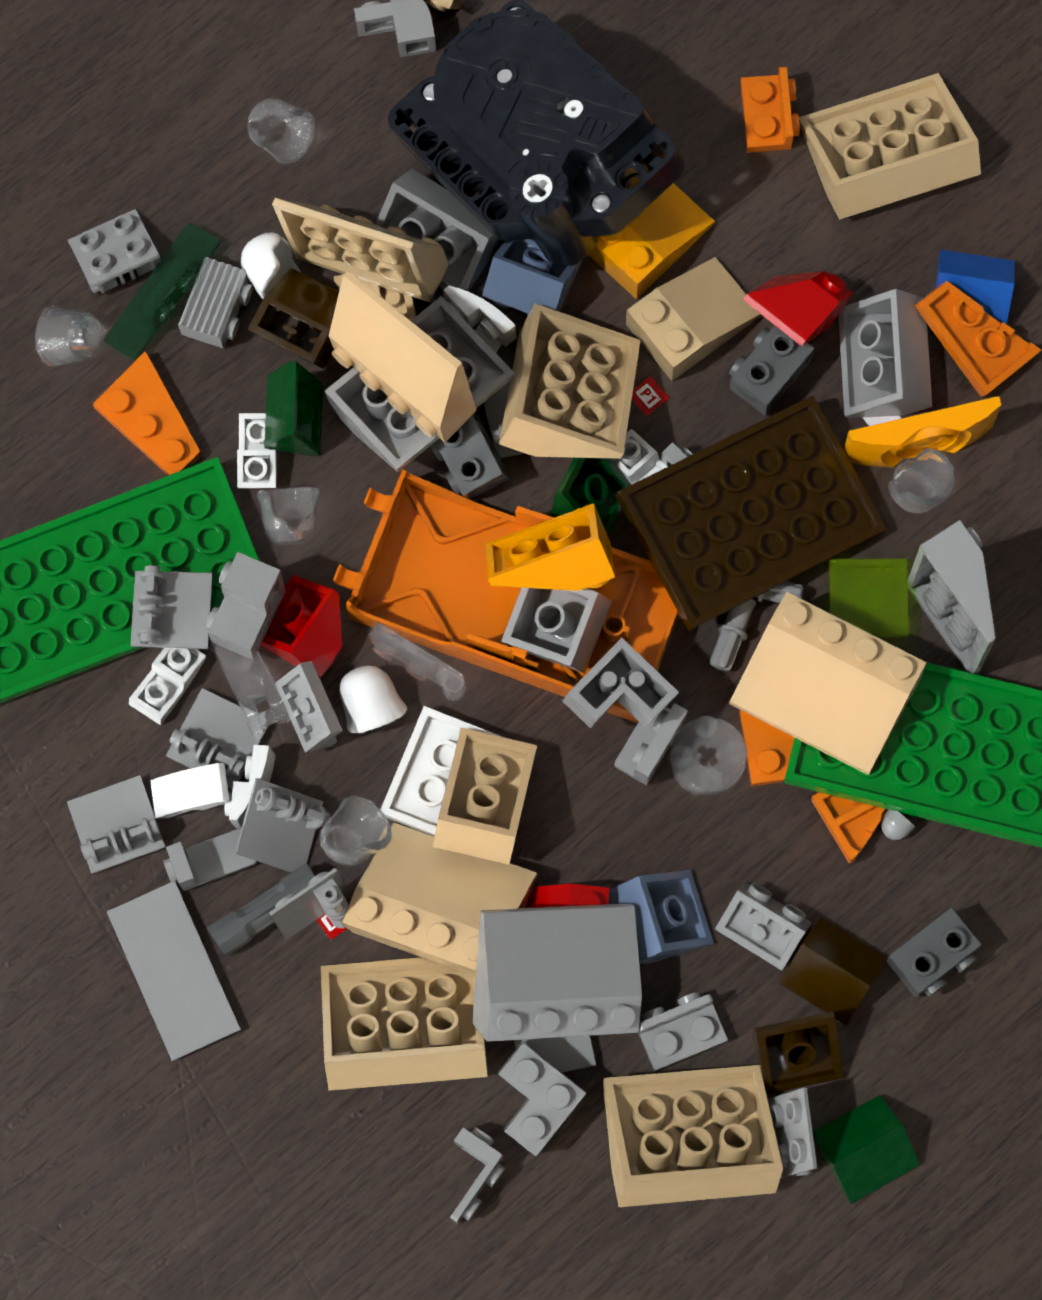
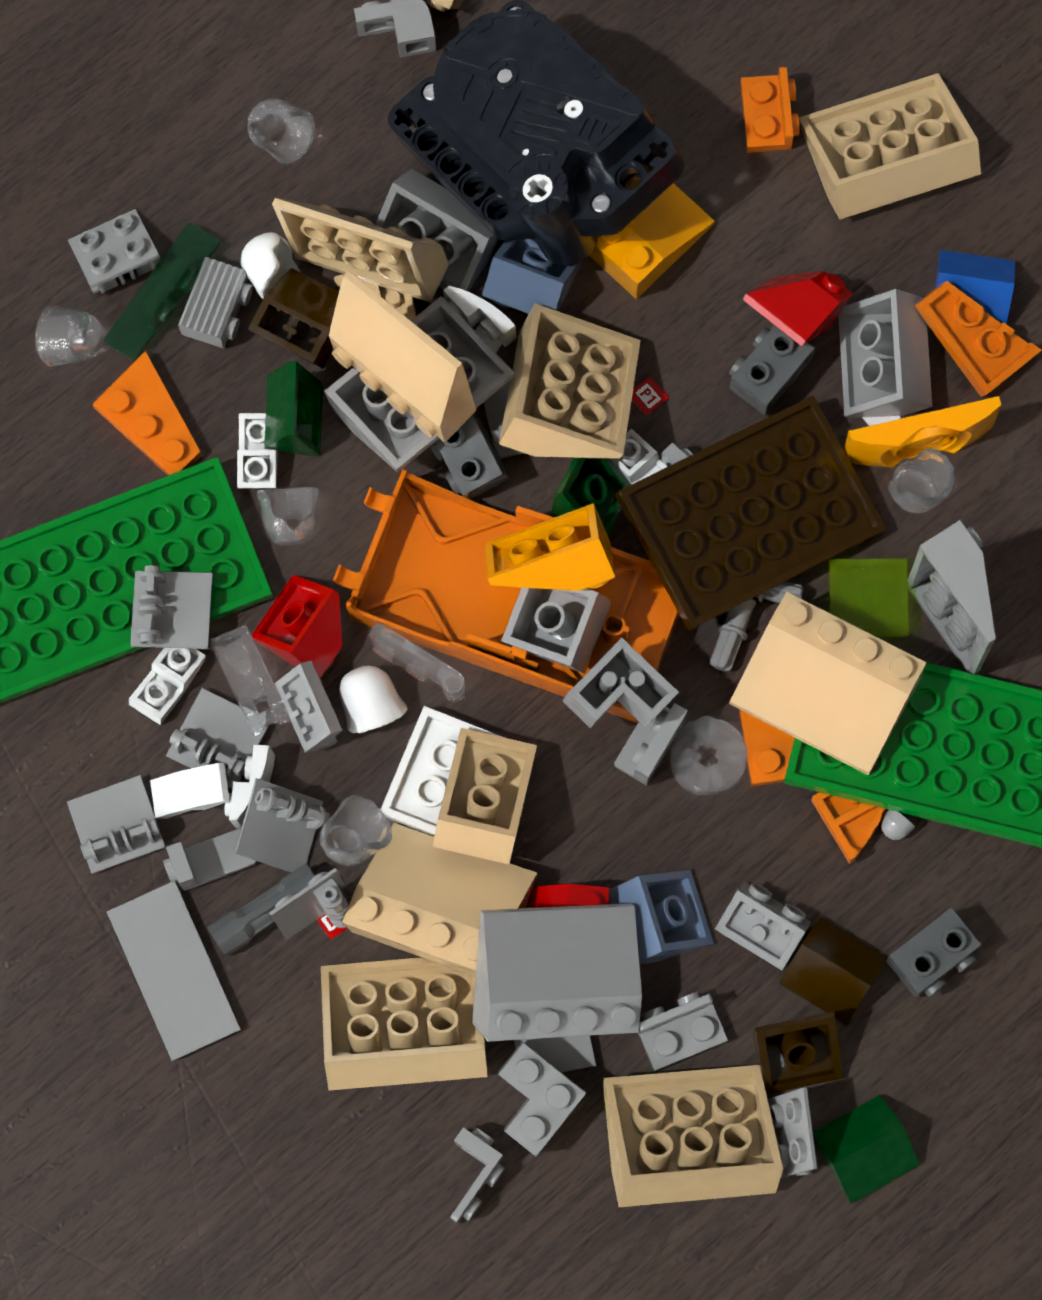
(249, 605): light grey brick -> none
(690, 317): tan slope -> none

